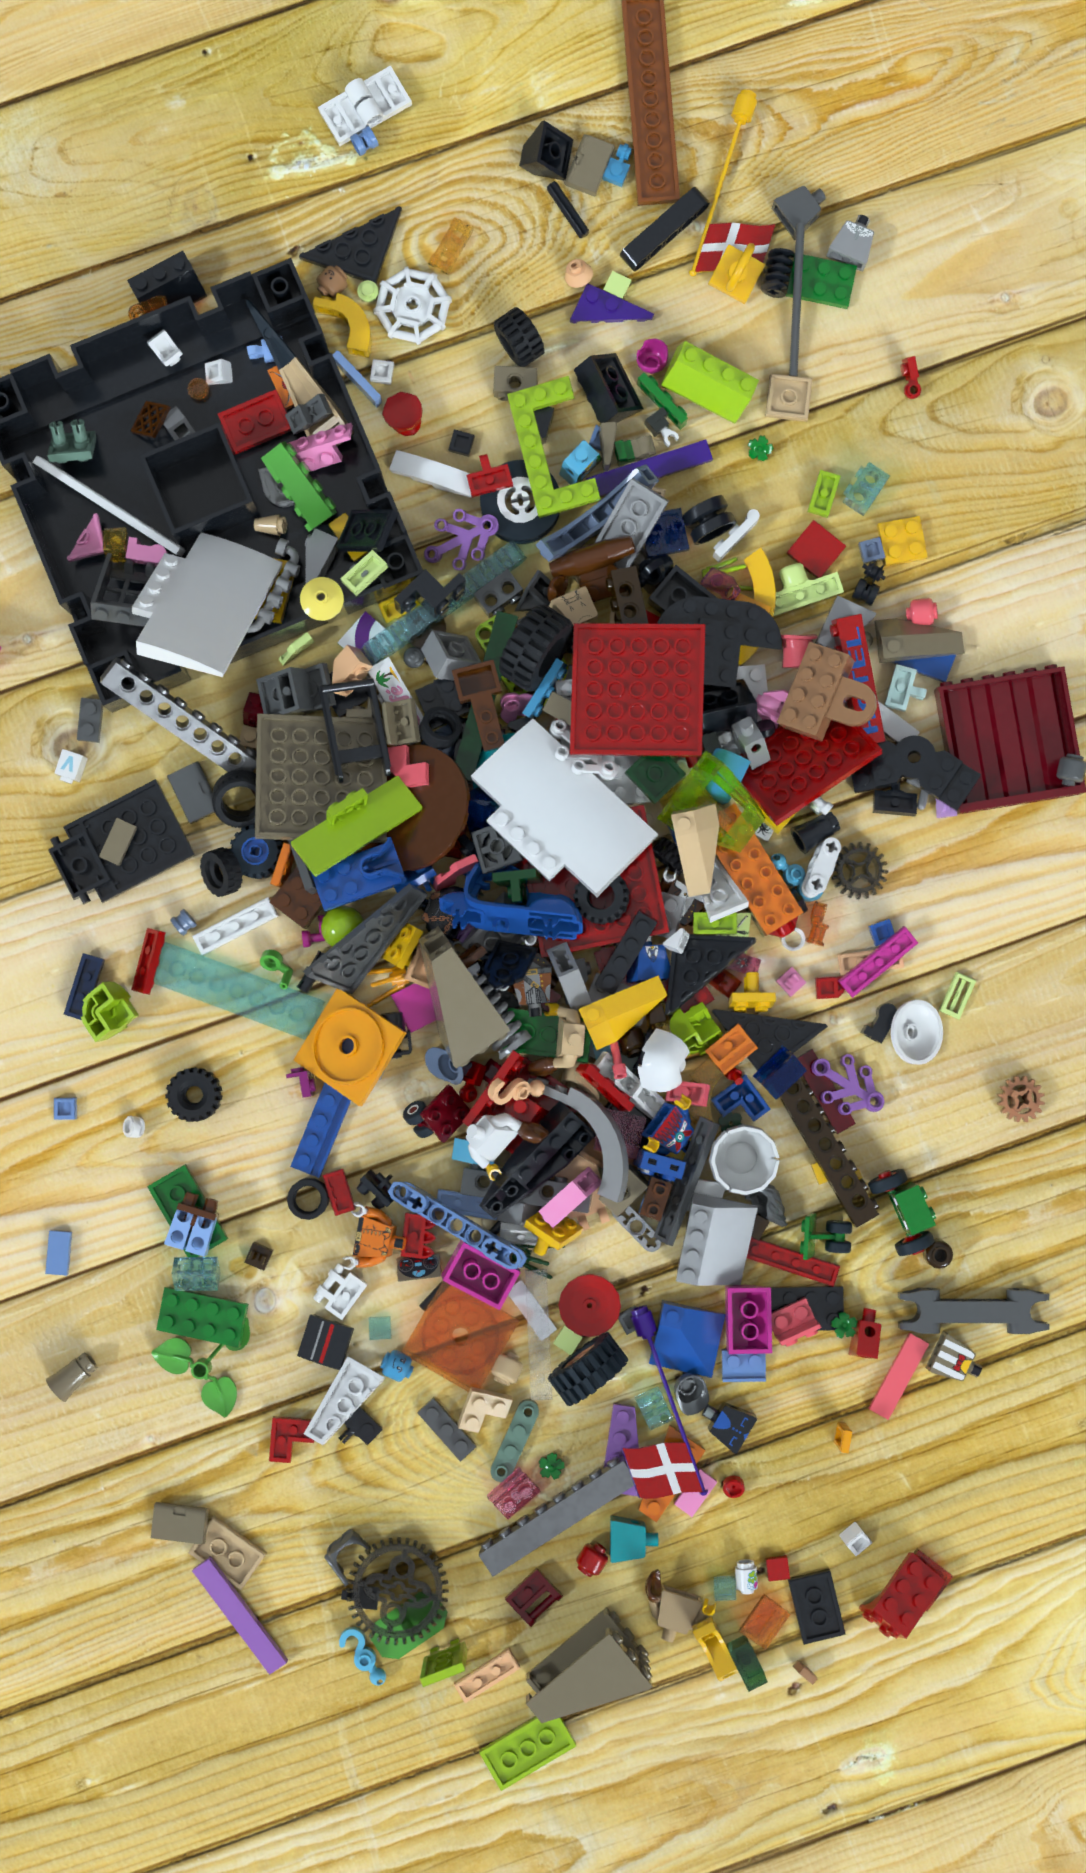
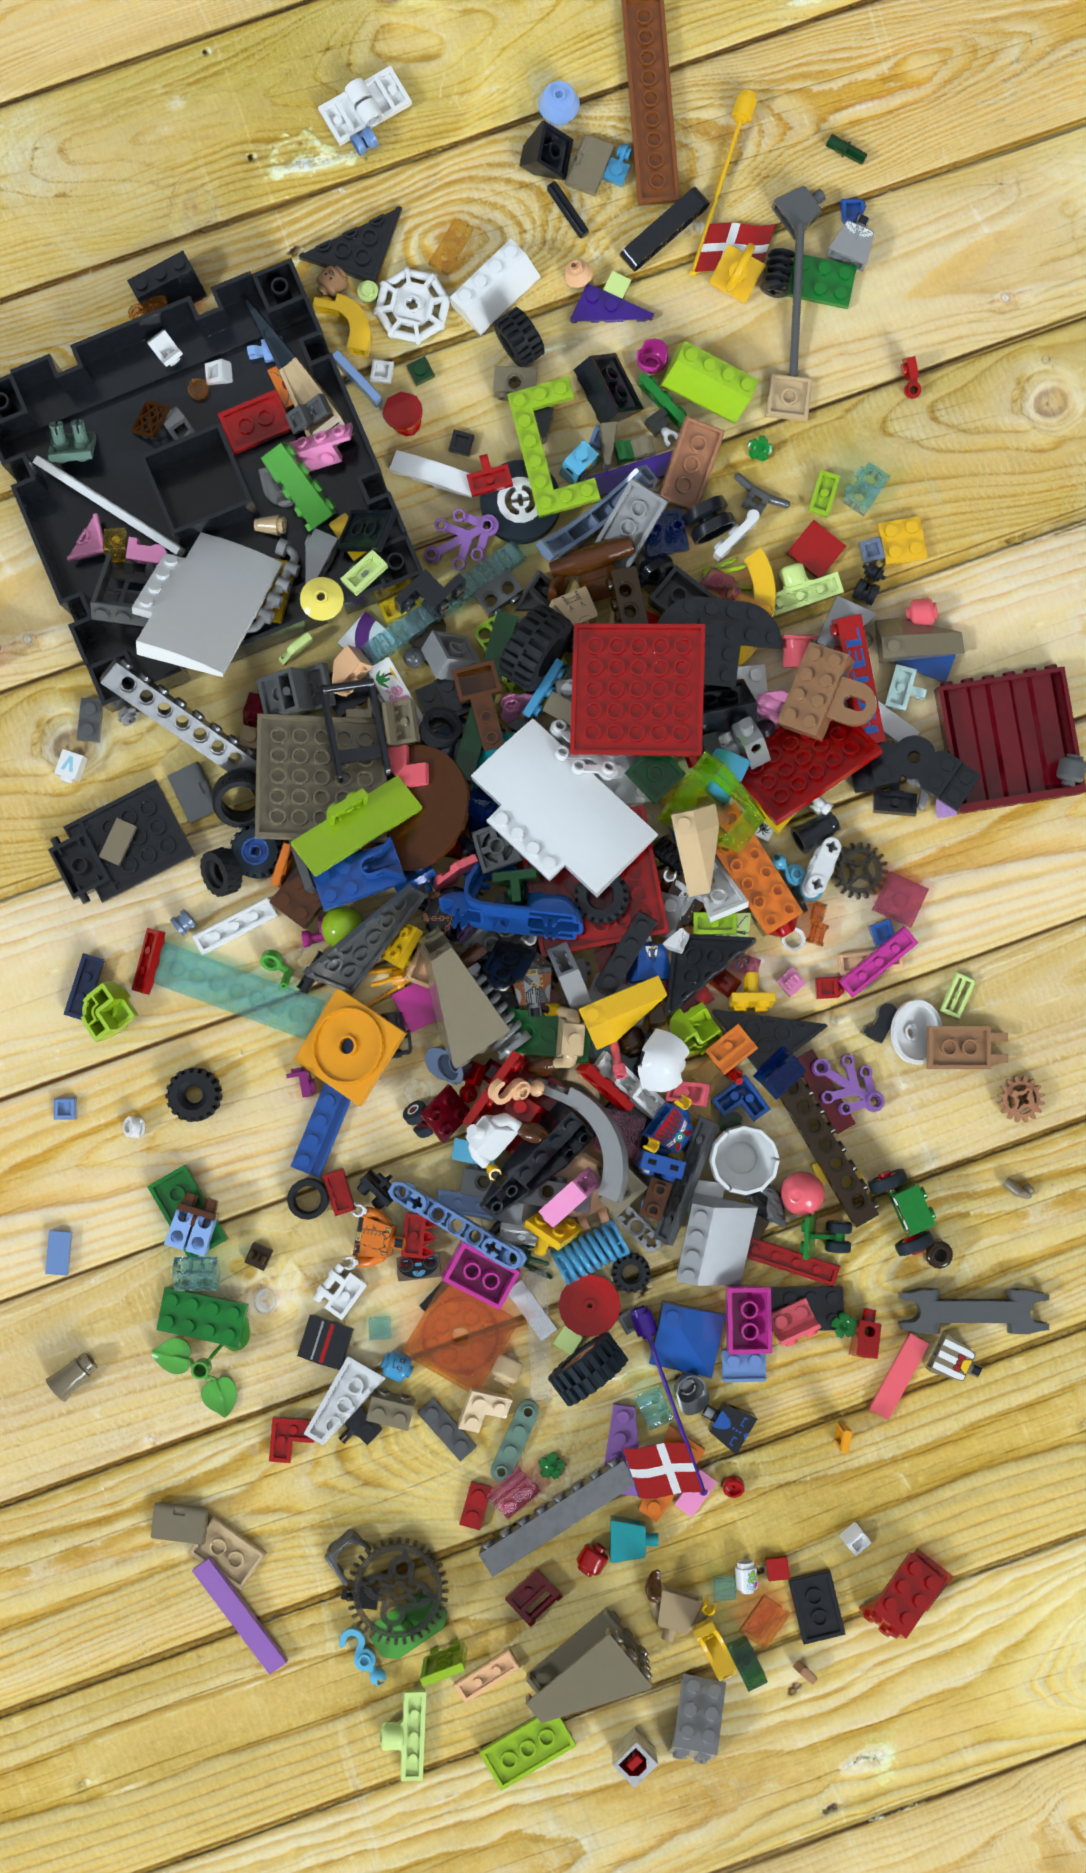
(128, 715): none -> light grey plate
(391, 1409): none -> dark tan bracket
(408, 1735): none -> yellowish green plate
(420, 371): none -> dark green plate
(475, 1505): none -> red plate
(495, 287): none -> white slope
(558, 103): none -> light blue cone
(590, 1252): none -> dark azure piece
(634, 1757): none -> flat silver piece
(642, 1279): none -> black tyre
(691, 463): none -> nougat tile
(698, 1719): none -> light grey bracket
(754, 491): none -> dark grey piece
(802, 1193): none -> coral piece
(846, 149): none -> dark green axle
(851, 209): none -> blue tile
(900, 899): none -> clear pink plate
(962, 1047): none -> medium nougat tile
(1017, 1191): none -> dark tan arm

